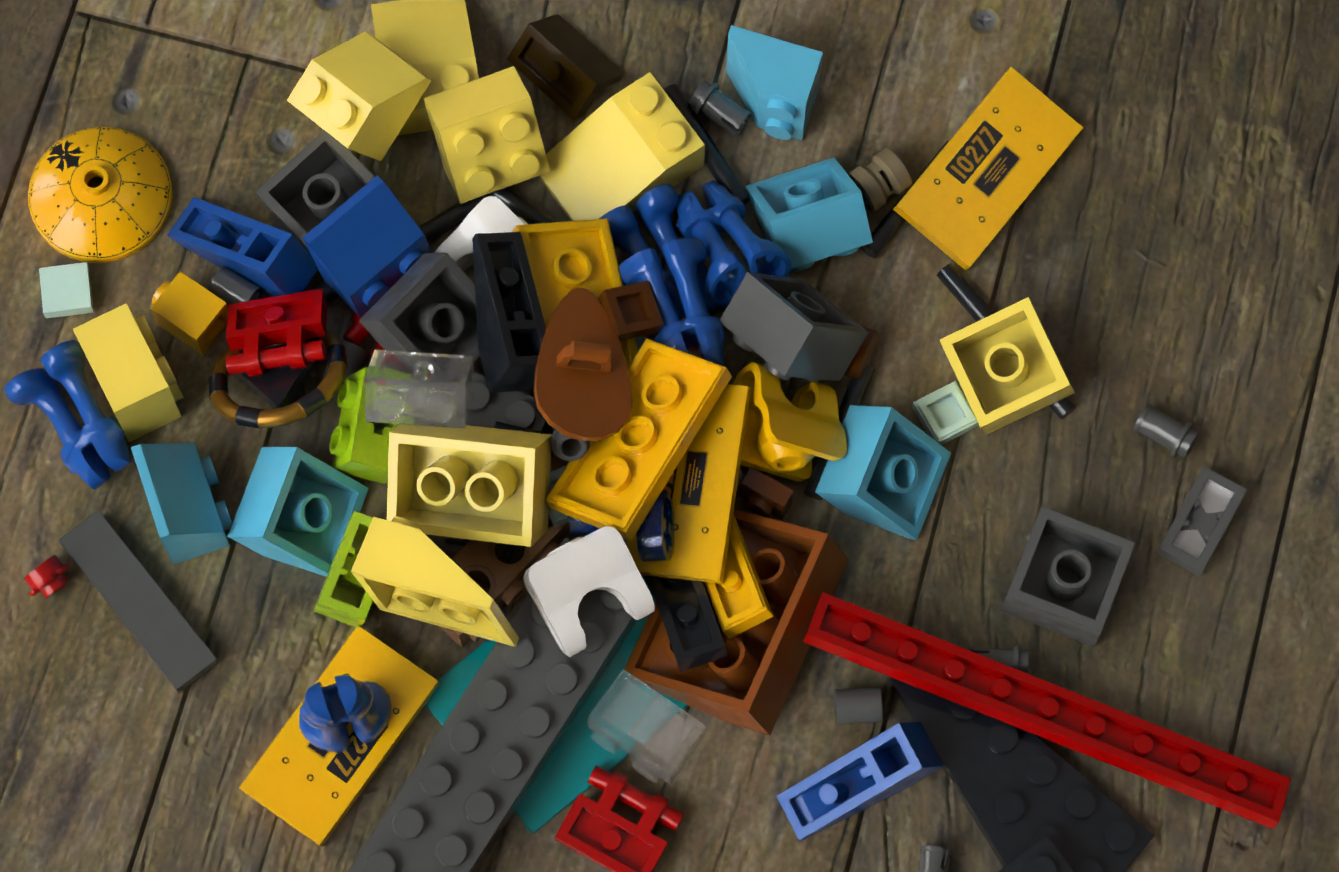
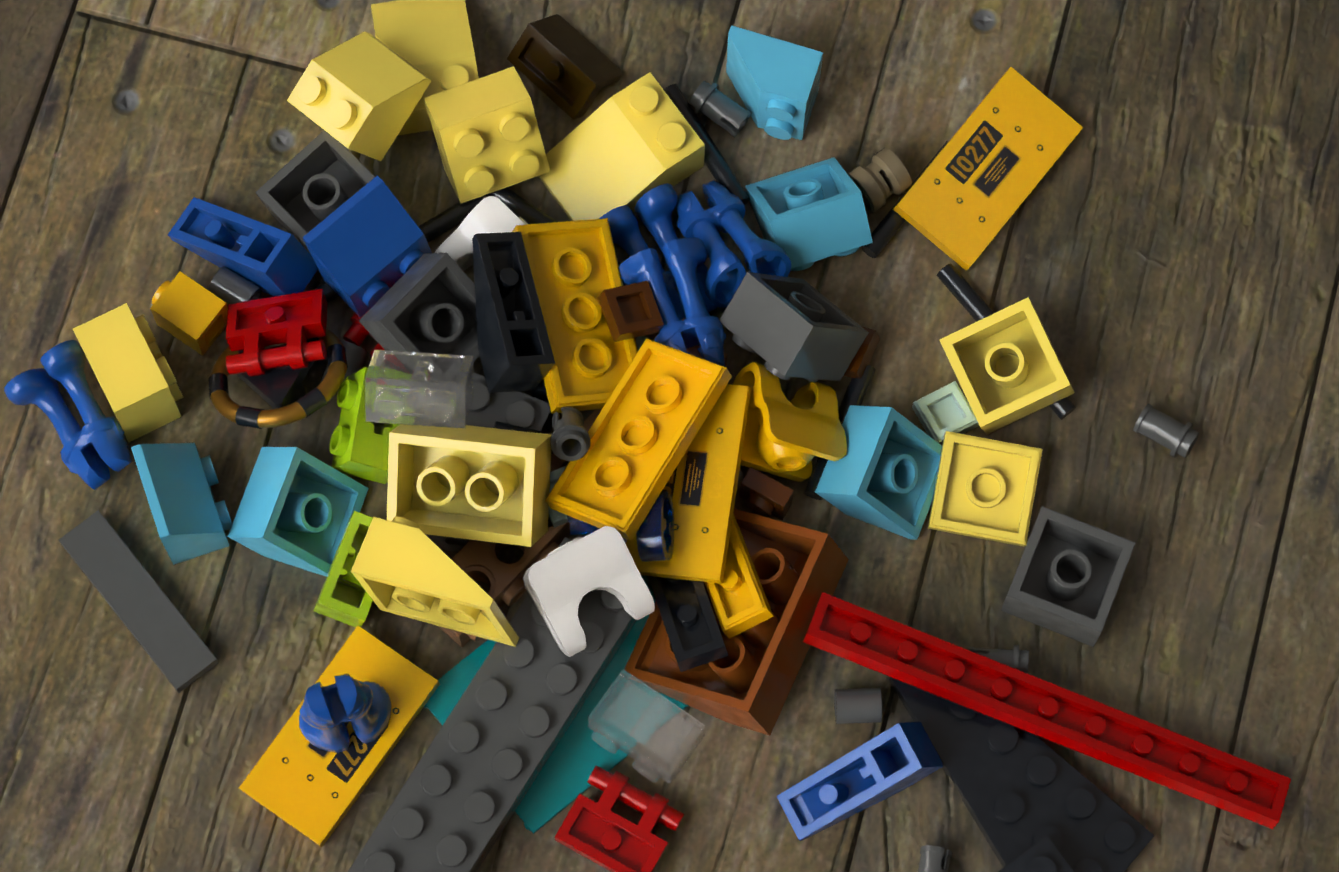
(48, 577): red plate -> none
(66, 290): light aqua tile -> none
(104, 220): yellow dish -> none
(582, 371): dark orange shield -> none
(985, 488): none -> light yellow tile
(1201, 521): dark grey piece -> none

